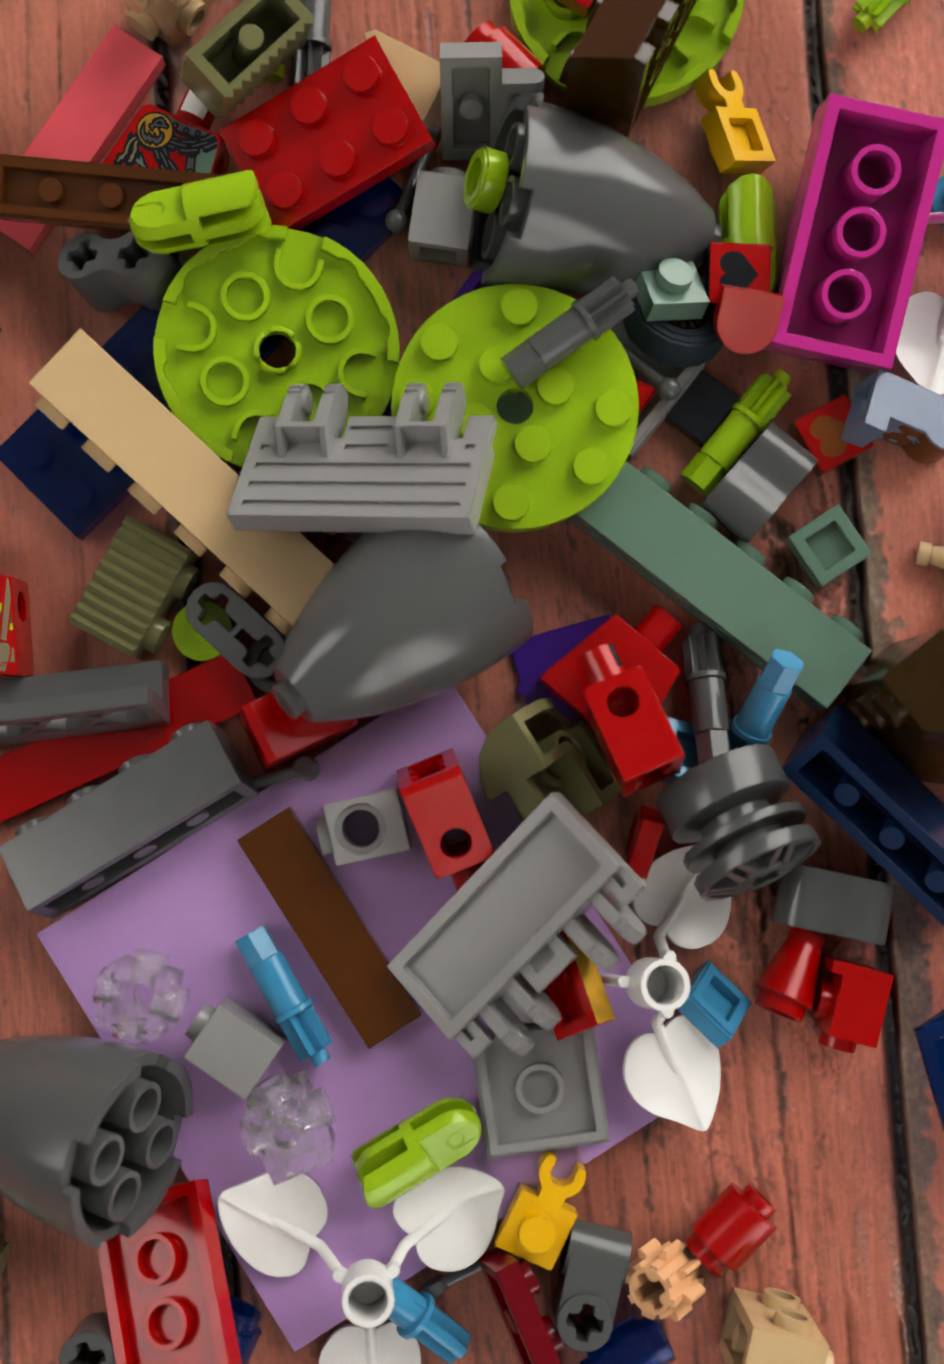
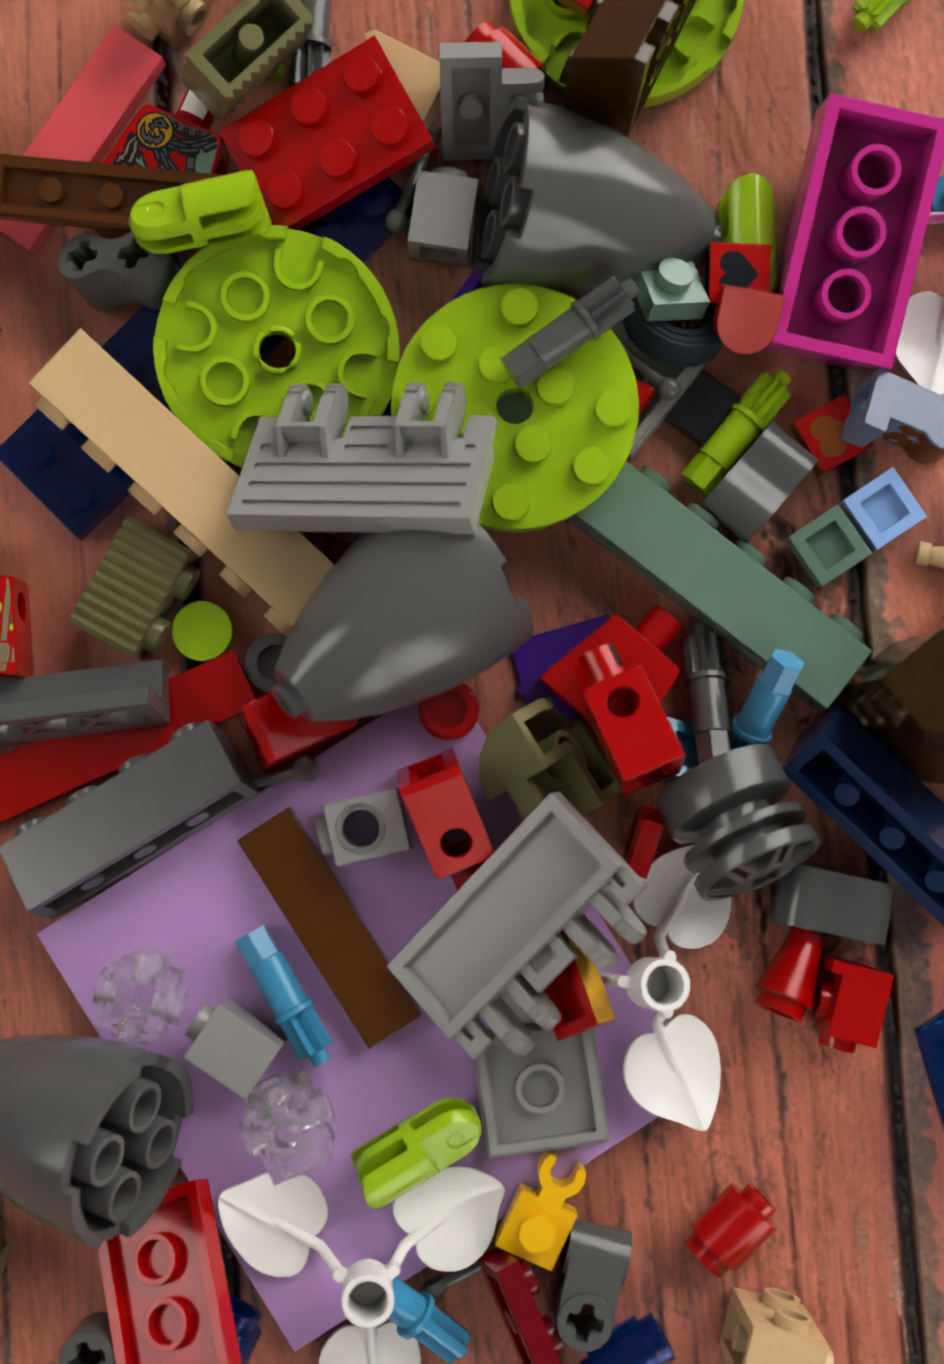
(227, 641): dark grey beam -> none
(450, 713): none -> red tile
(485, 180): lime tile -> none
(664, 1280): light nougat gear -> none
(714, 1004): dark azure tile -> none
(733, 132): yellow plate -> none
(882, 509): none -> light blue plate

